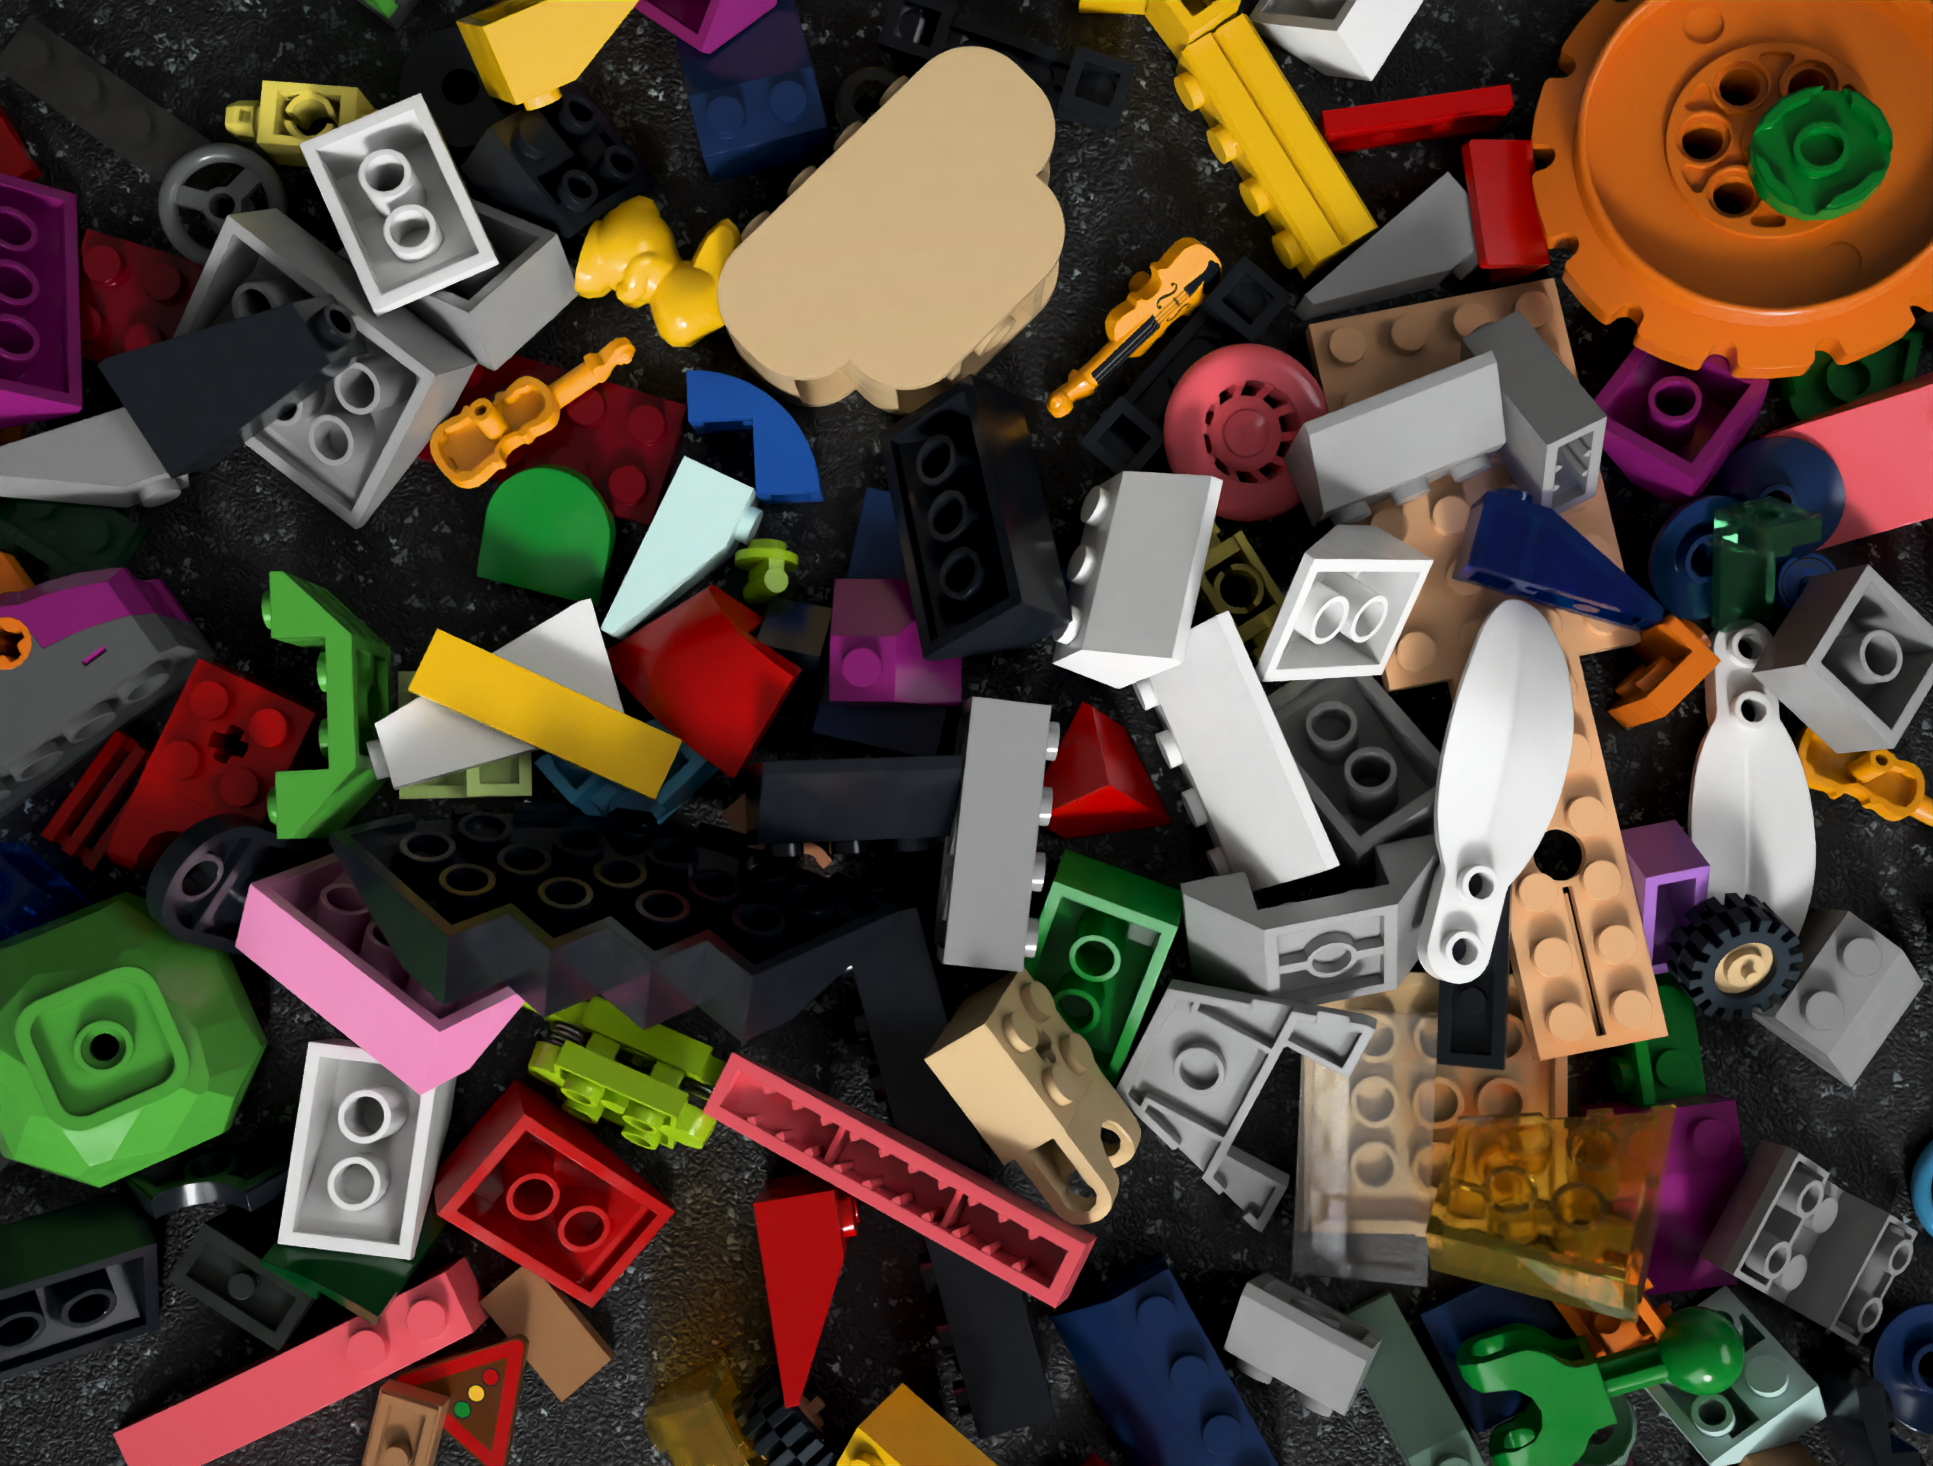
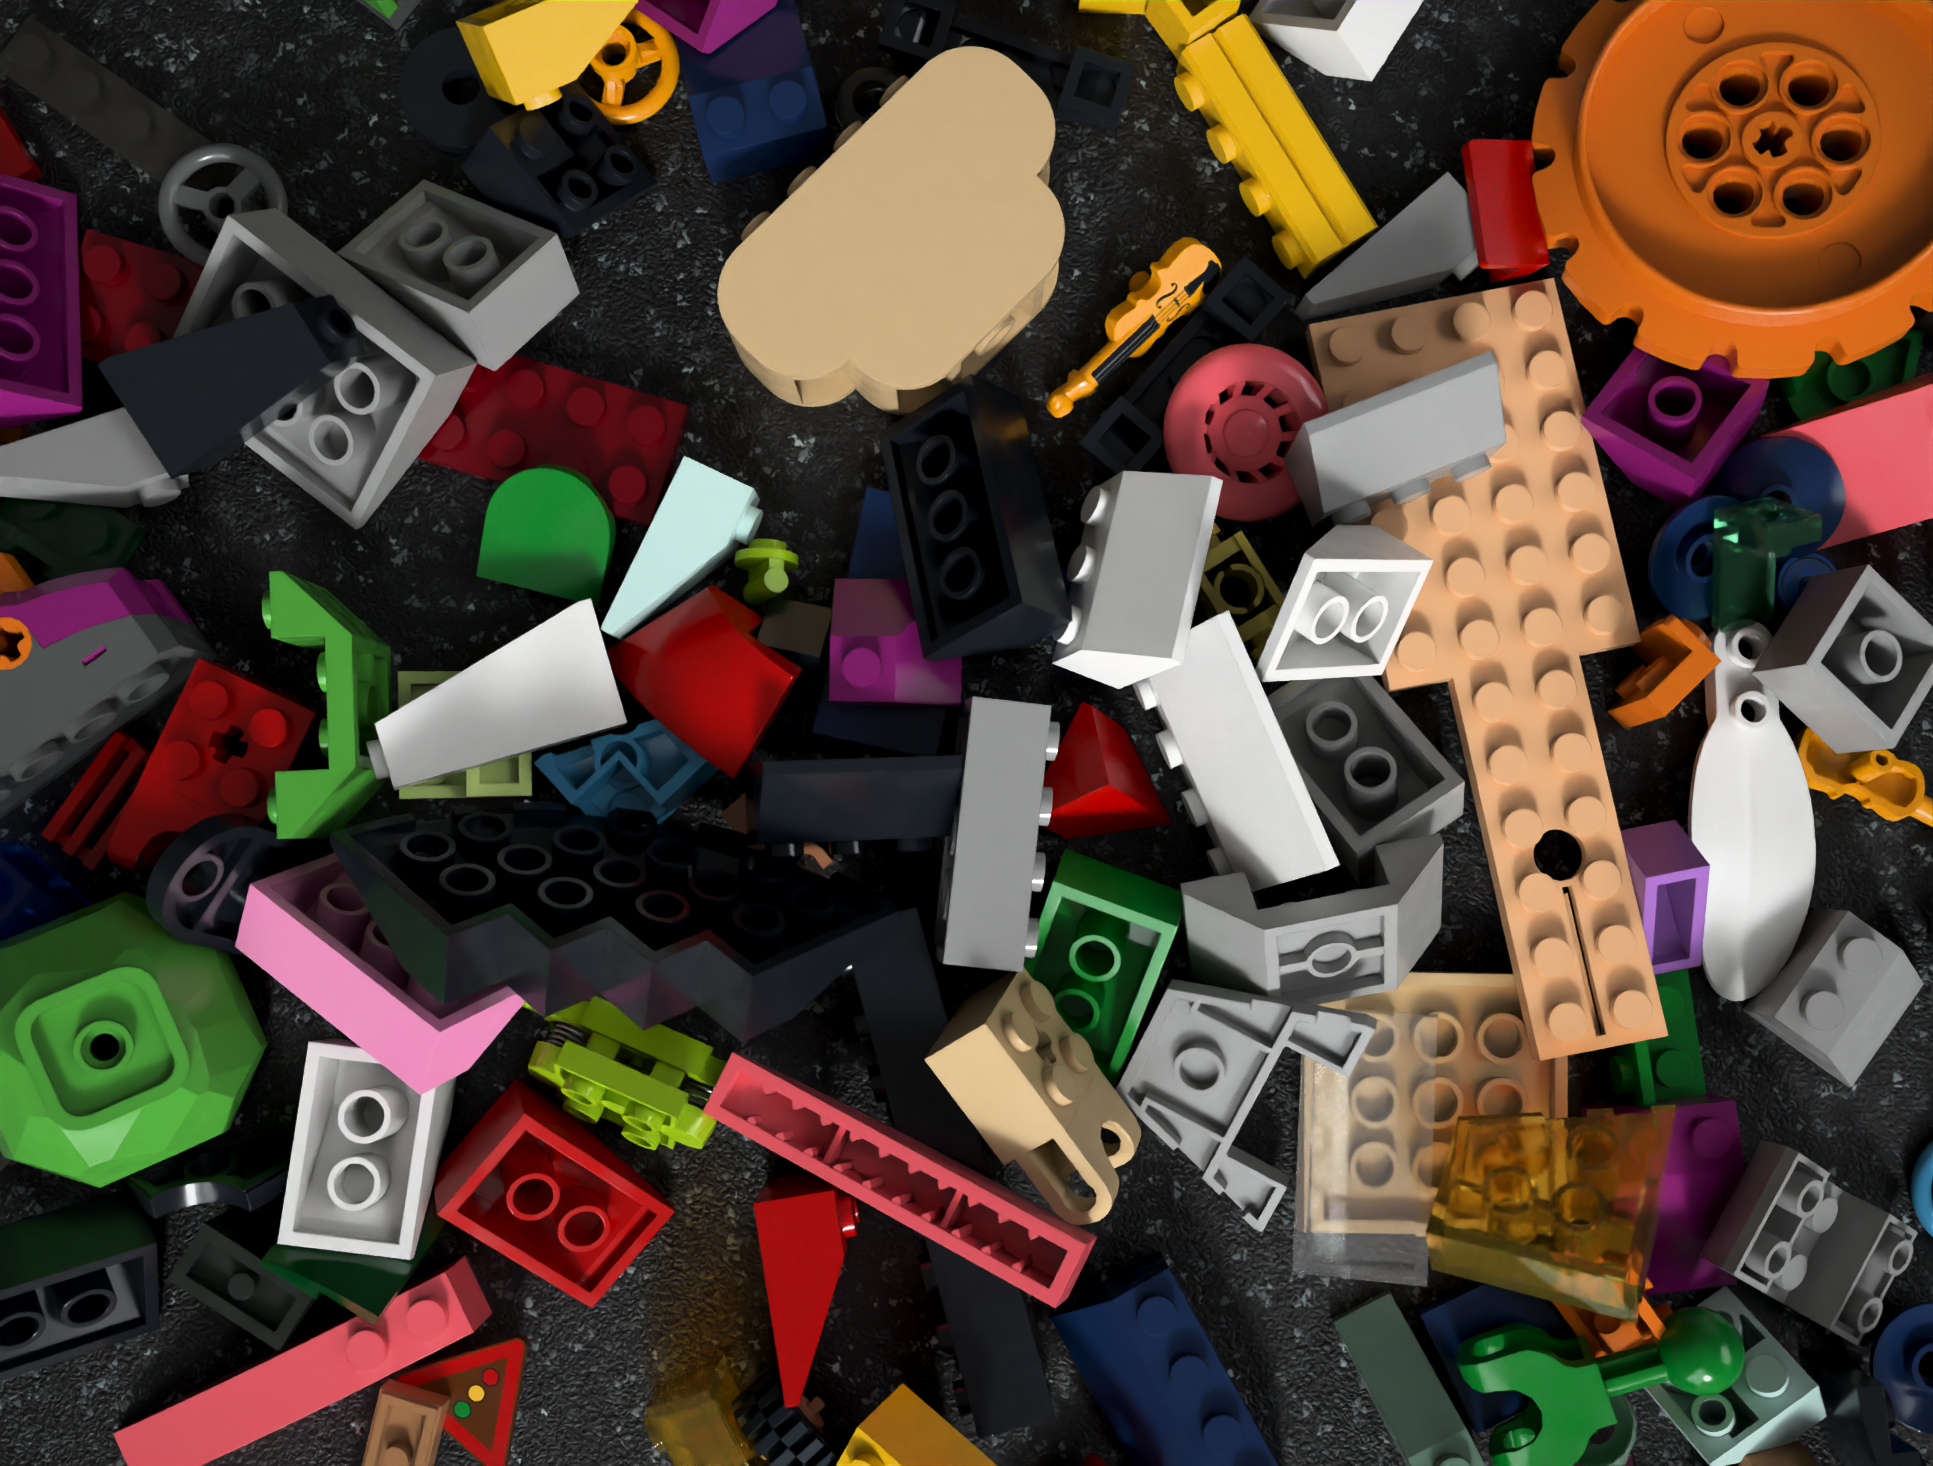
(283, 106): light yellow piece -> none
(399, 204): white slope -> none
(483, 435): light orange piece -> none
(544, 714): yellow tile -> none
(561, 1340): medium nougat tile -> none
(637, 55): none -> light orange piece
(640, 261): yellow animal -> none
(782, 454): blue brick -> none
(1301, 1344): light grey slope -> none
(1415, 119): red tile -> none
(1476, 1012): black plate -> none
(1495, 782): white plant -> none
(1543, 559): clear blue slope -> none
(1548, 416): light grey slope -> none
(1733, 956): black wheel -> none
(1819, 153): green tile -> none

